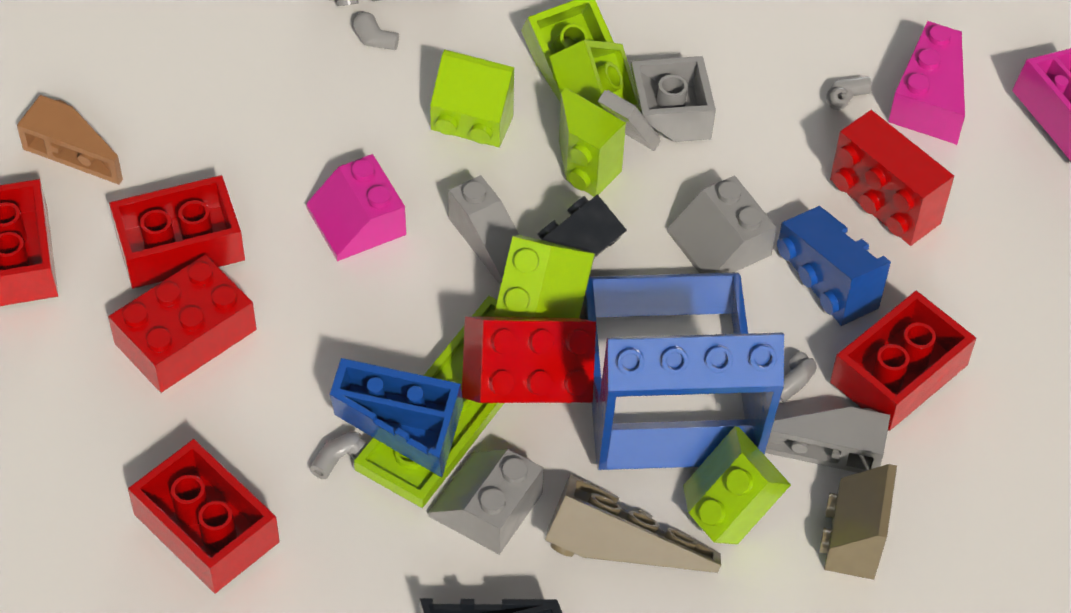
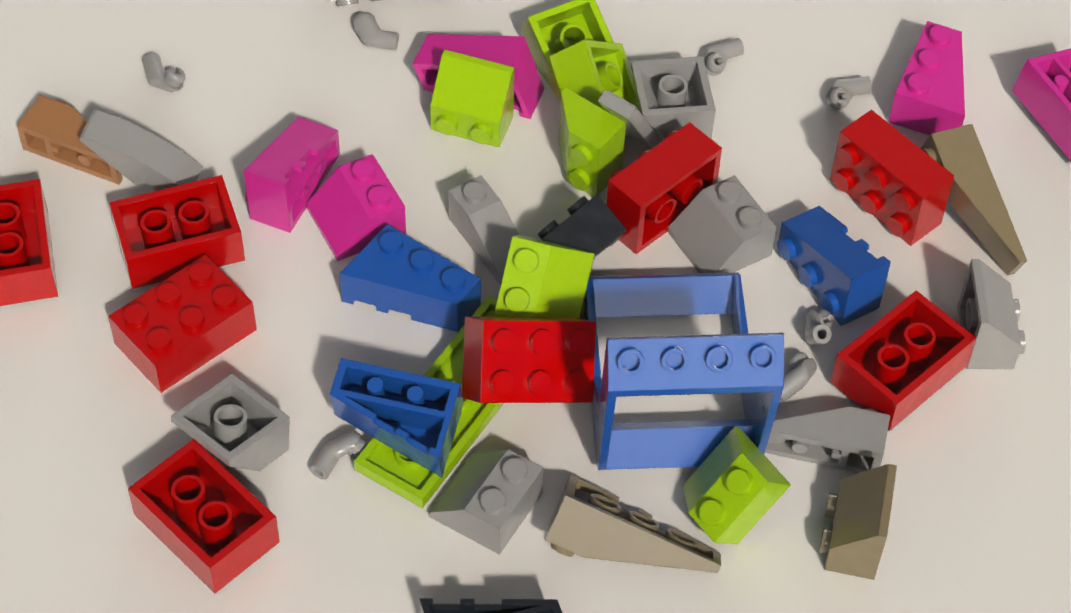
(138, 152): none -> light grey slope
(160, 78): none -> light grey arm
(236, 425): none -> light grey slope
(290, 173): none -> dark pink wedge
(412, 280): none -> blue wedge
(499, 49): none -> dark pink wedge
(662, 184): none -> red brick
(717, 55): none -> light grey arm
(817, 327): none -> light grey arm
(976, 194): none -> dark tan wedge
(992, 316): none -> light grey slope

